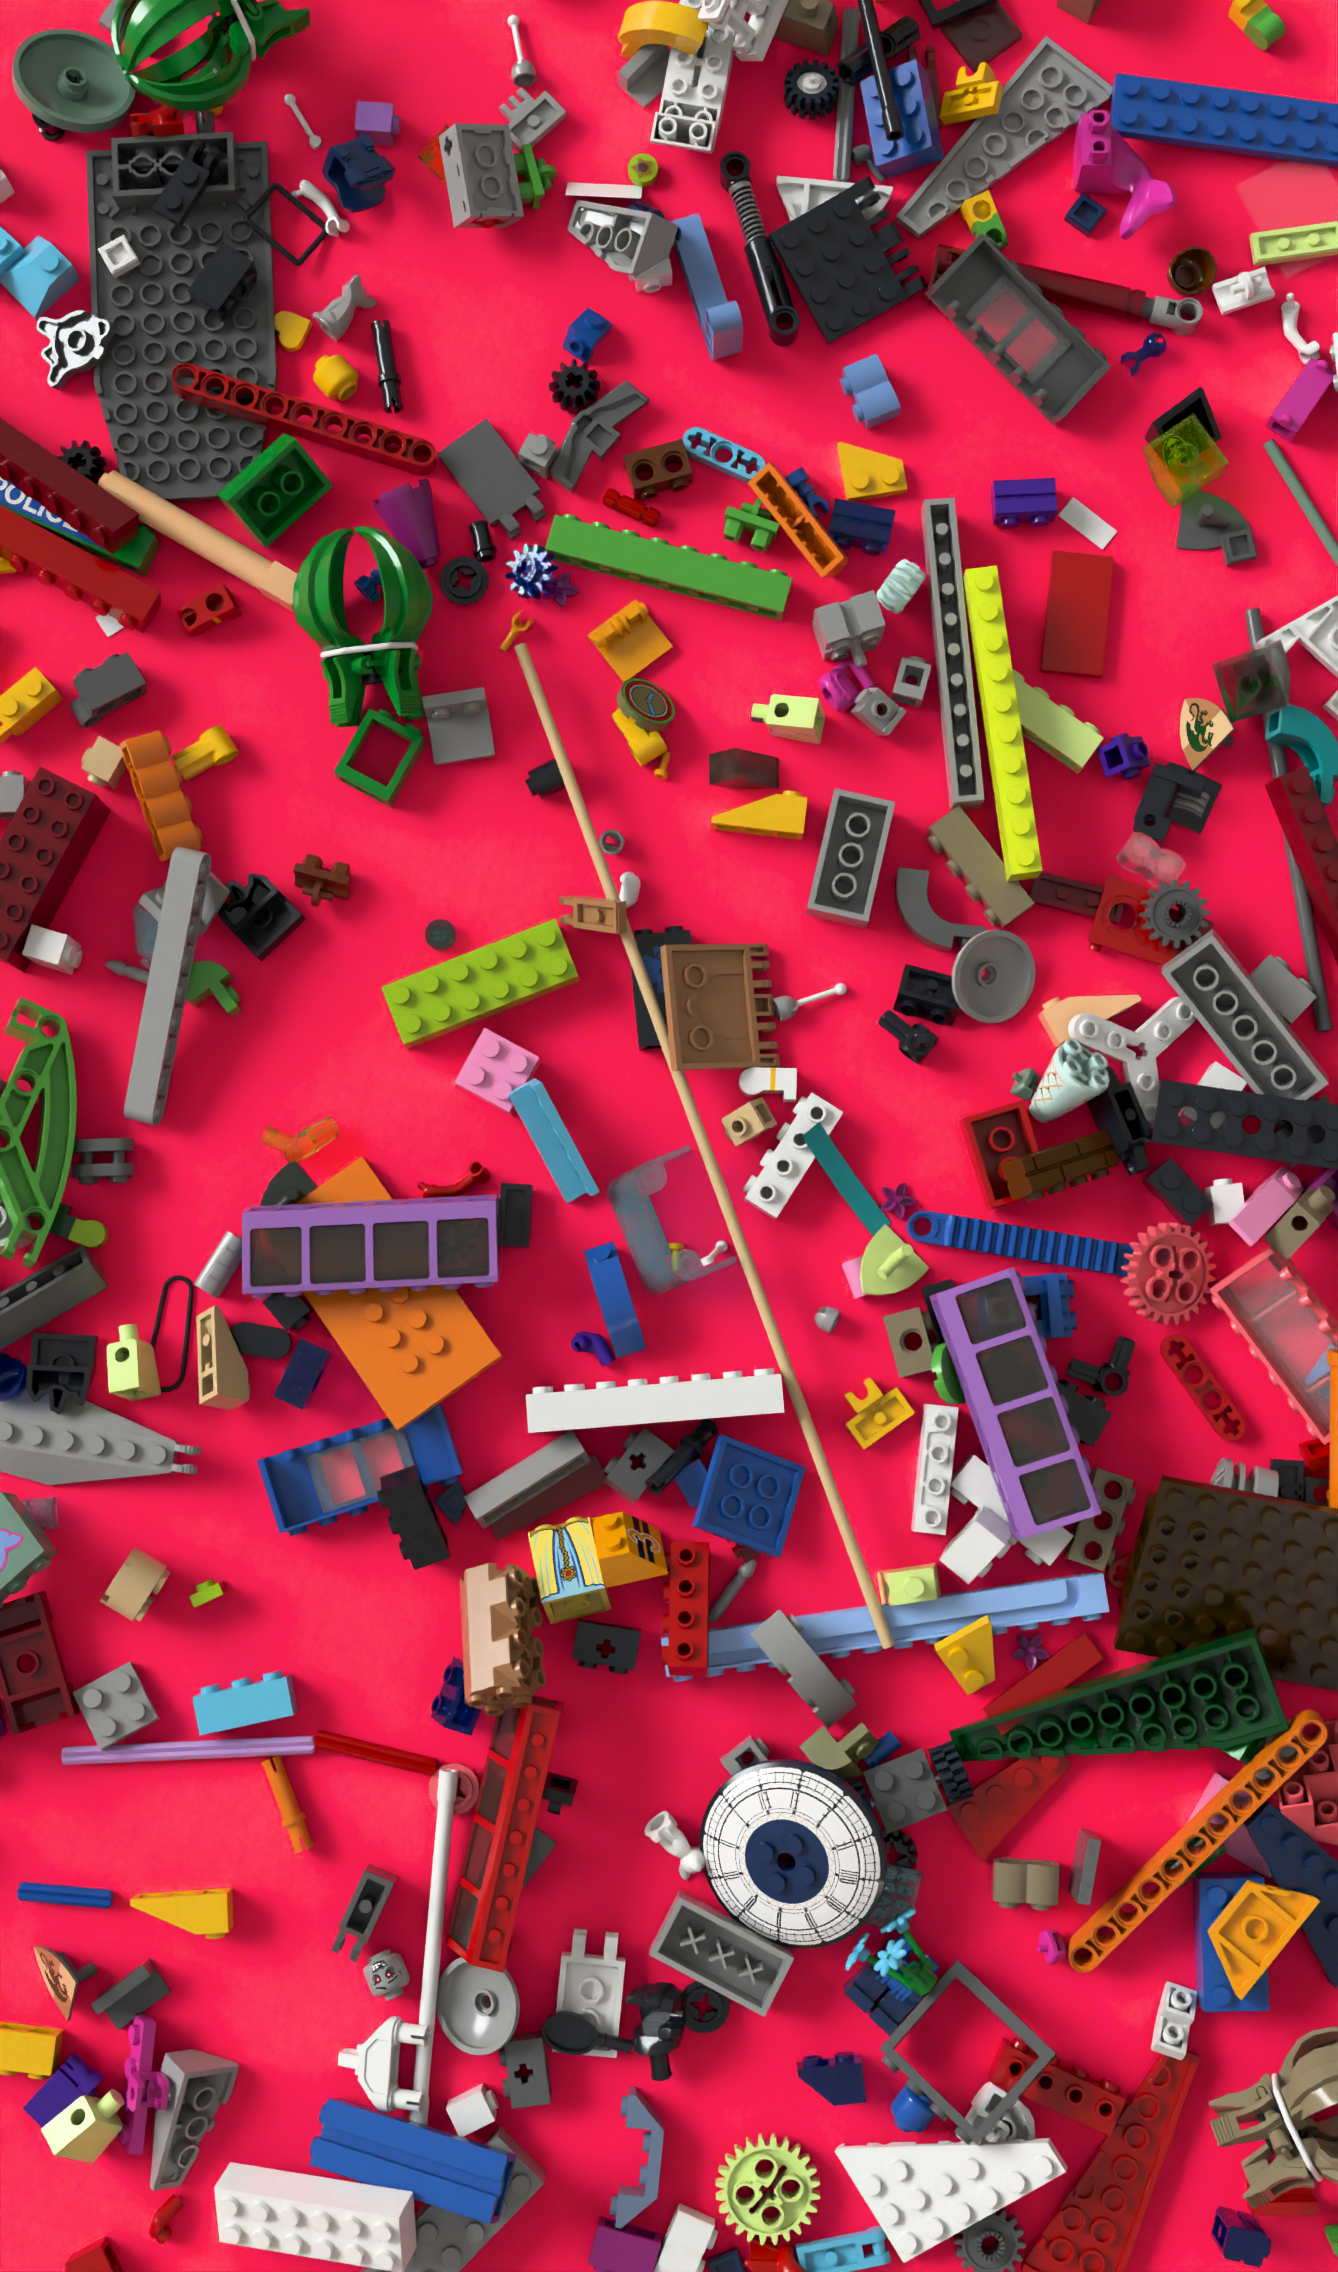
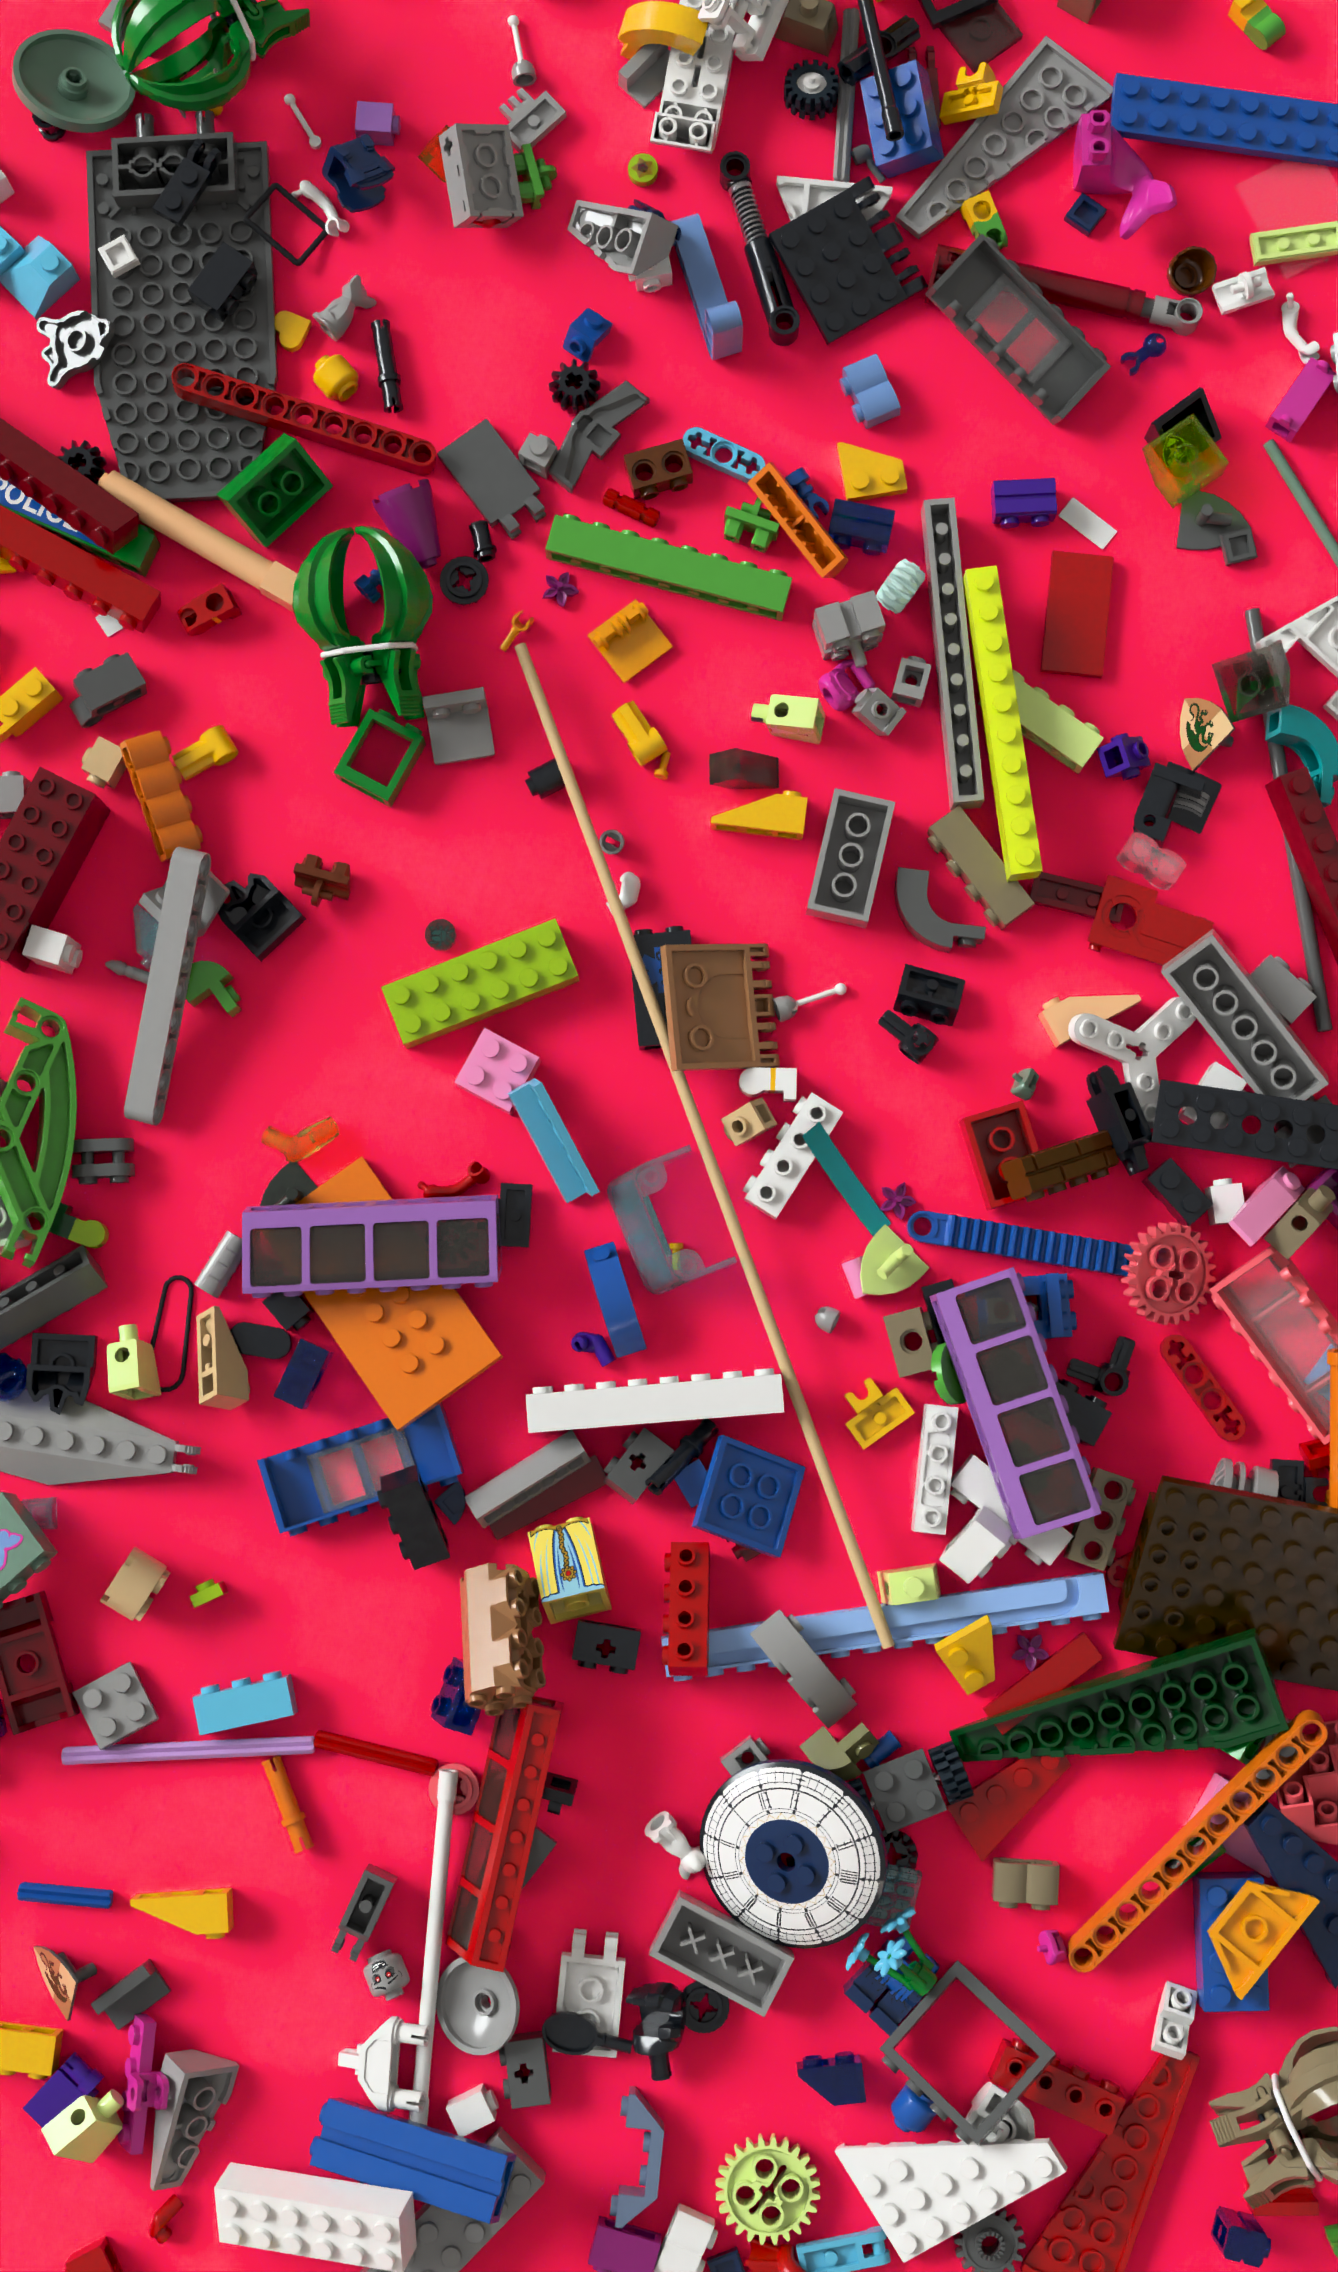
(161, 121): red plate -> none
(531, 571): clear blue gear -> none
(595, 913): medium nougat hinge -> none
(603, 190): white sticker -> none
(627, 1549): light orange slope -> none
(646, 704): tile -> none
(721, 1246): white hinge -> none
(744, 1572): light grey piece -> none
(1006, 979): light grey dish -> none
(1069, 1081): light aqua cone -> none
(1084, 1866): flat silver tile -> none
(1190, 917): dark grey gear -> none

